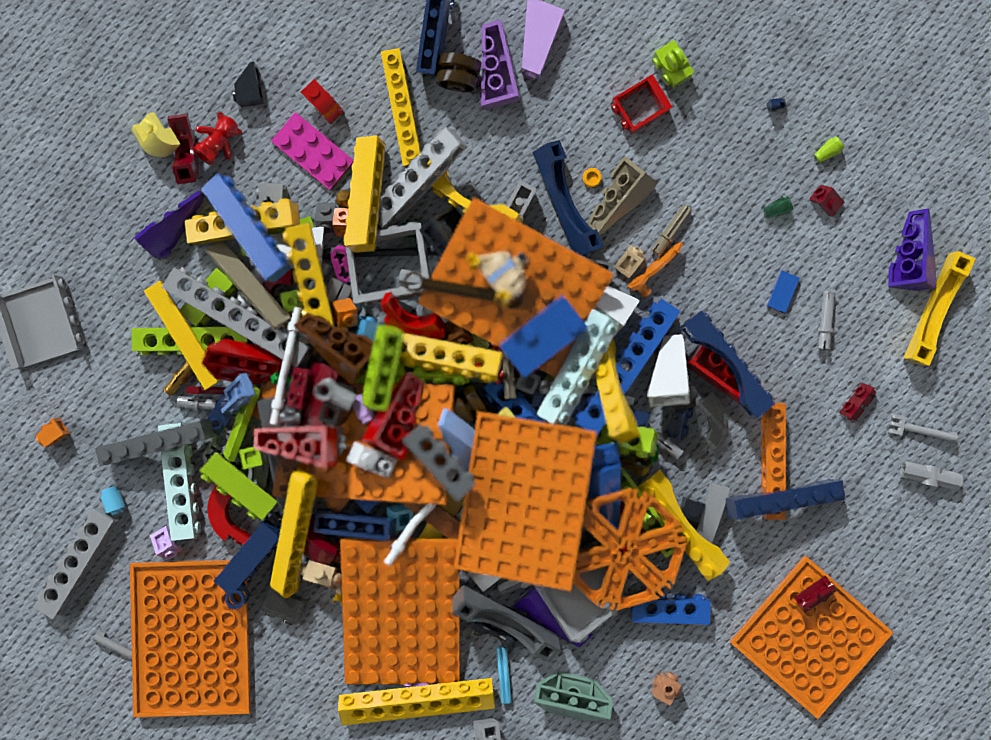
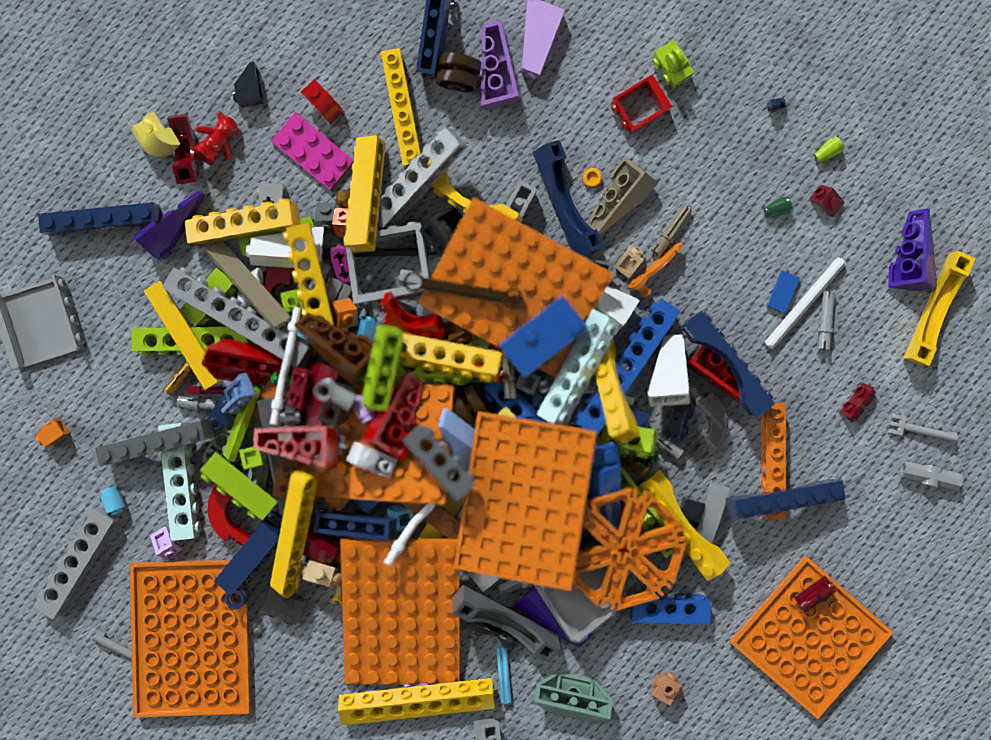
(94, 218): none -> dark blue arch
(246, 227): brick -> none
(502, 272): tan torso -> none
(805, 303): none -> white axle

